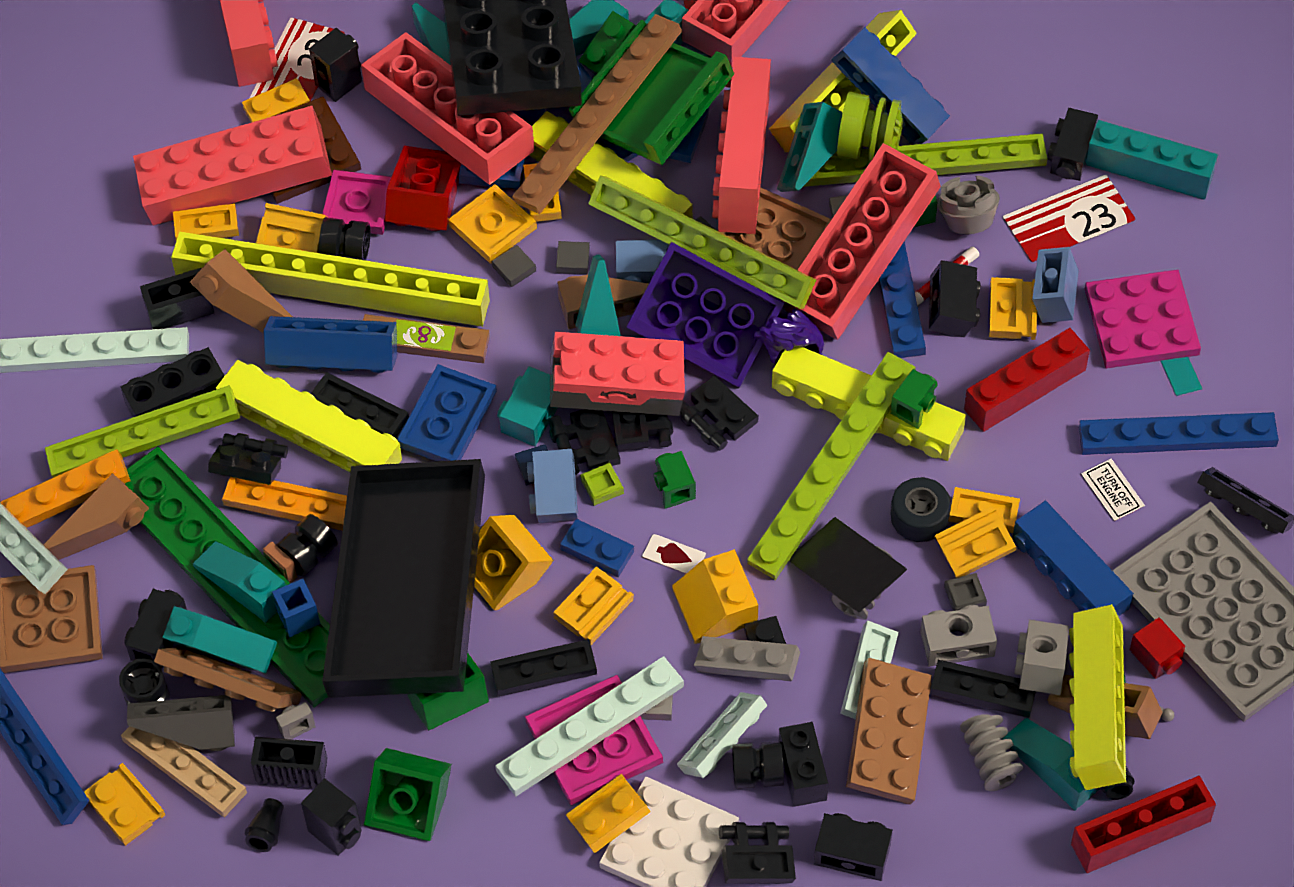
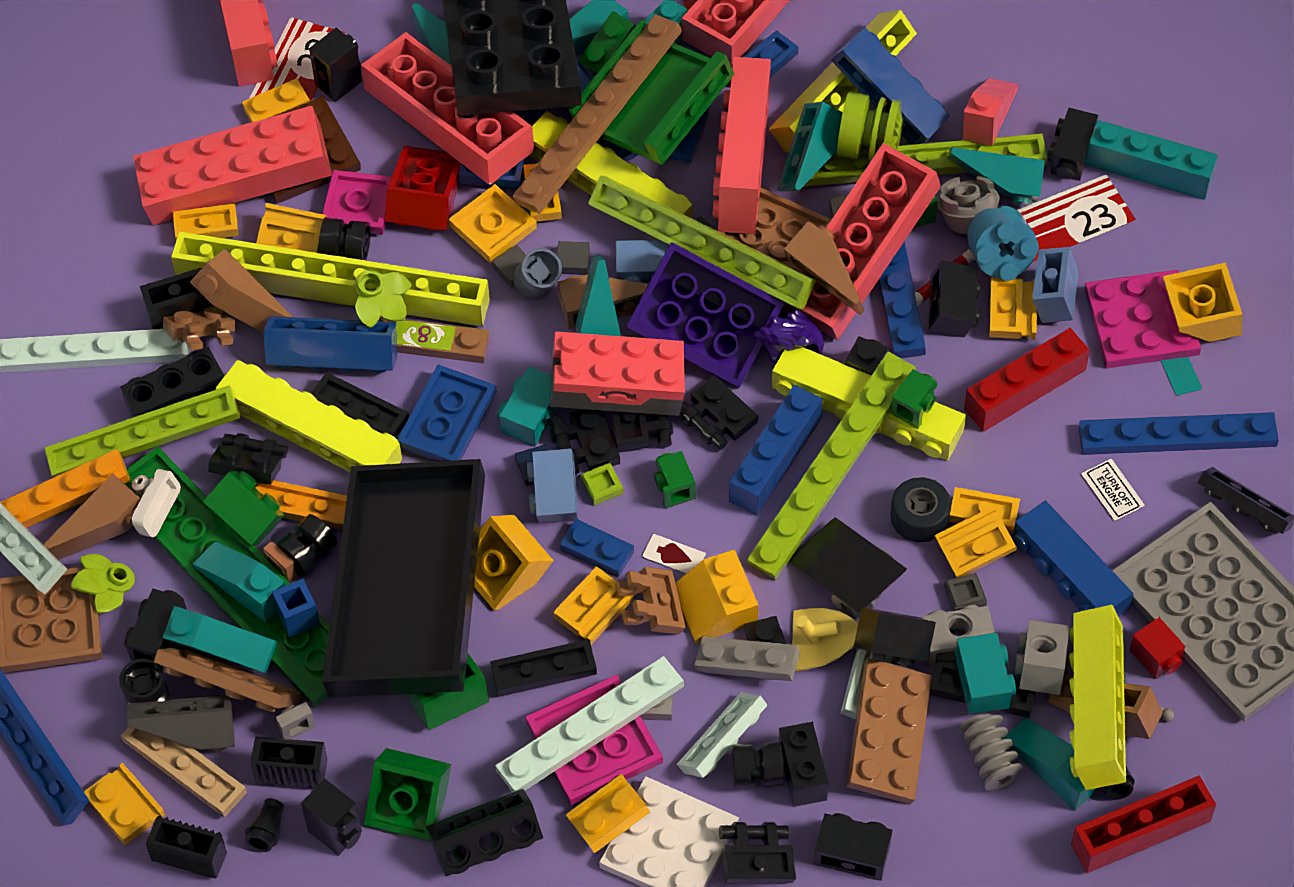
(99, 580): none -> lime plate
(156, 501): none -> white piece
(186, 847): none -> black brick
(194, 325): none -> medium nougat plate
(245, 507): none -> green brick
(384, 300): none -> lime plate
(468, 827): none -> black brick
(537, 273): none -> sand blue wheel
(660, 603): none -> medium nougat plate
(775, 450): none -> blue brick
(776, 48): none -> blue plate
(818, 257): none -> medium nougat slope
(822, 636): none -> light yellow shield
(866, 355): none -> black brick
(894, 635): none -> black brick
(984, 673): none -> teal brick
(987, 111): none -> coral slope
(1002, 242): none -> dark azure brick
(1011, 175): none -> teal slope
(1205, 302): none -> yellow slope

